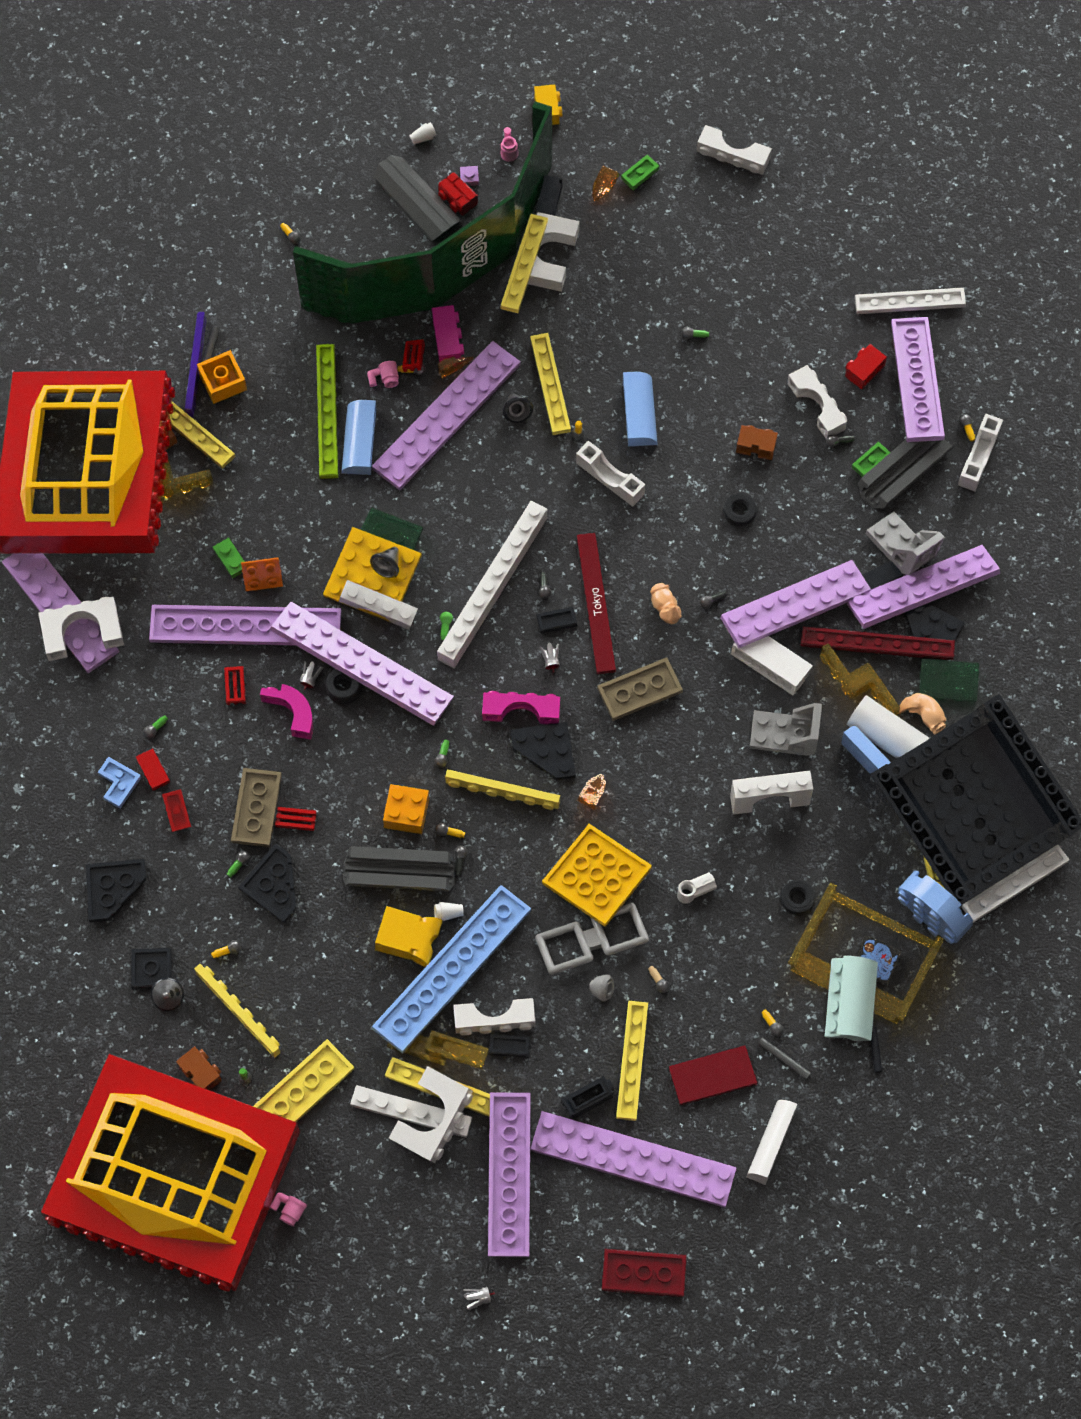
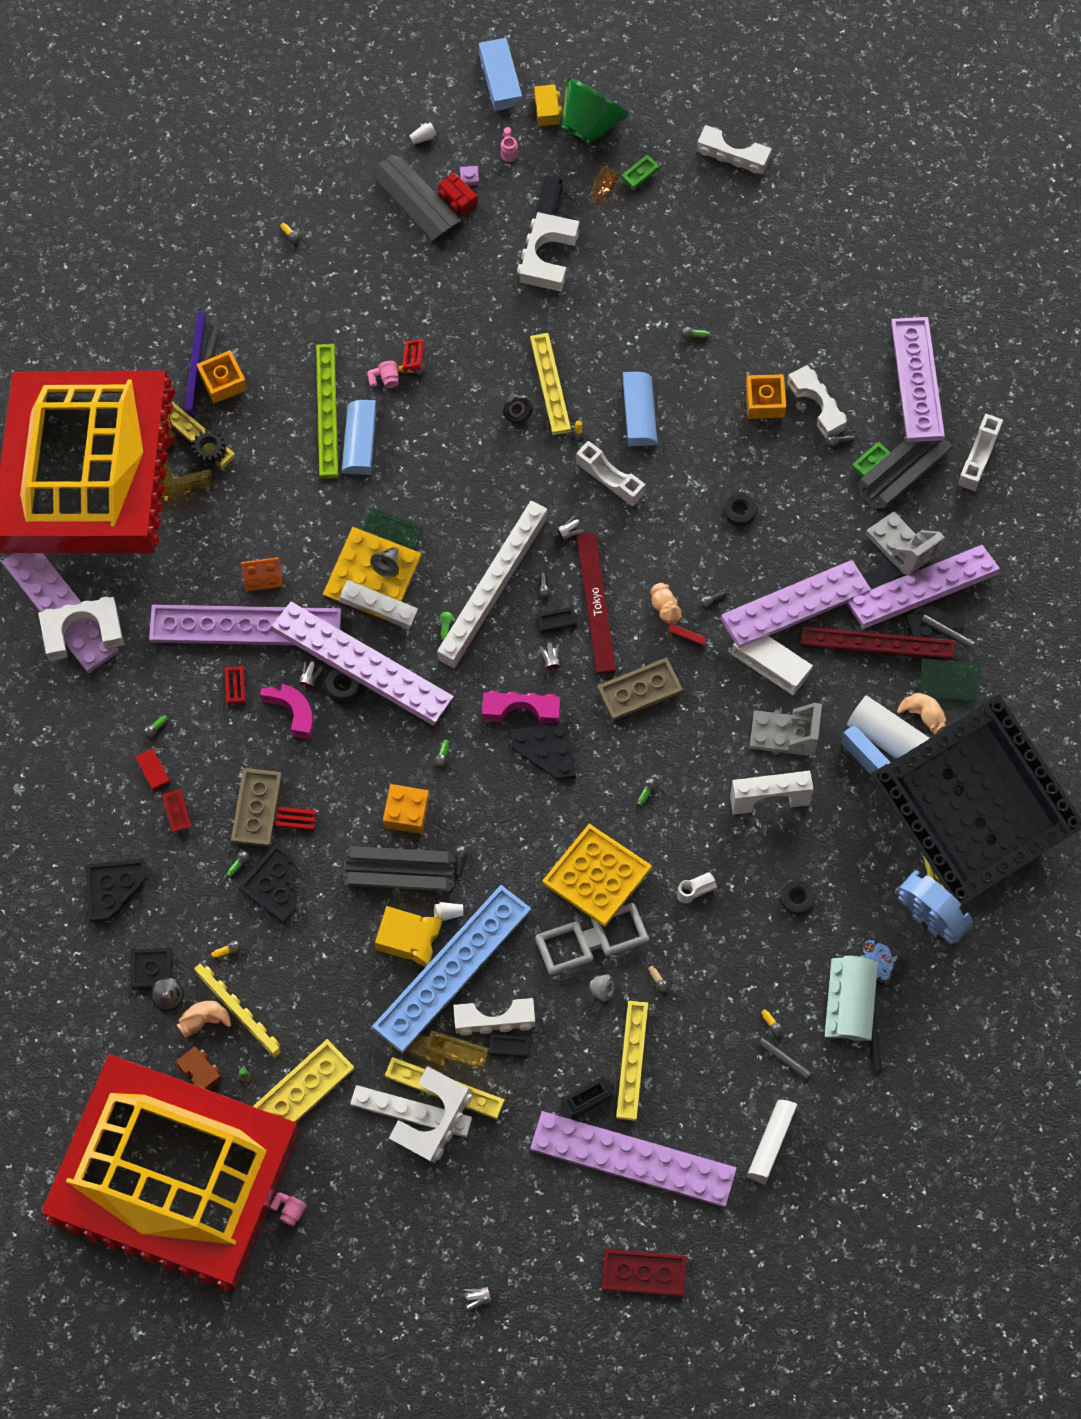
(122, 779): light blue plate -> none
(201, 1013): none -> light nougat animal
(203, 439): none -> black tyre
(229, 557): bright green plate -> none
(429, 277): dark green panel -> none
(442, 830): piece -> none
(446, 415): lavender plate -> none
(447, 333): dark pink brick -> none
(452, 365): clear orange plate -> none
(500, 74): none -> light blue brick
(509, 791): light yellow plate -> none
(509, 1175): lavender plate -> none
(524, 263): light yellow plate -> none
(564, 530): none -> flat silver piece
(588, 113): none -> green cone
(593, 791): clear orange plate -> none
(649, 785): none -> piece
(687, 634): none -> red tile
(712, 1075): dark red tile -> none
(756, 441): dark orange brick -> none
(765, 396): none -> light orange brick
(819, 970): clear yellow piece -> none
(858, 680): clear yellow bracket -> none
(865, 366): red brick -> none
(910, 300): white plate -> none
(947, 631): none -> dark grey bar
(965, 422): piece -> none
(1015, 883): white plate -> none

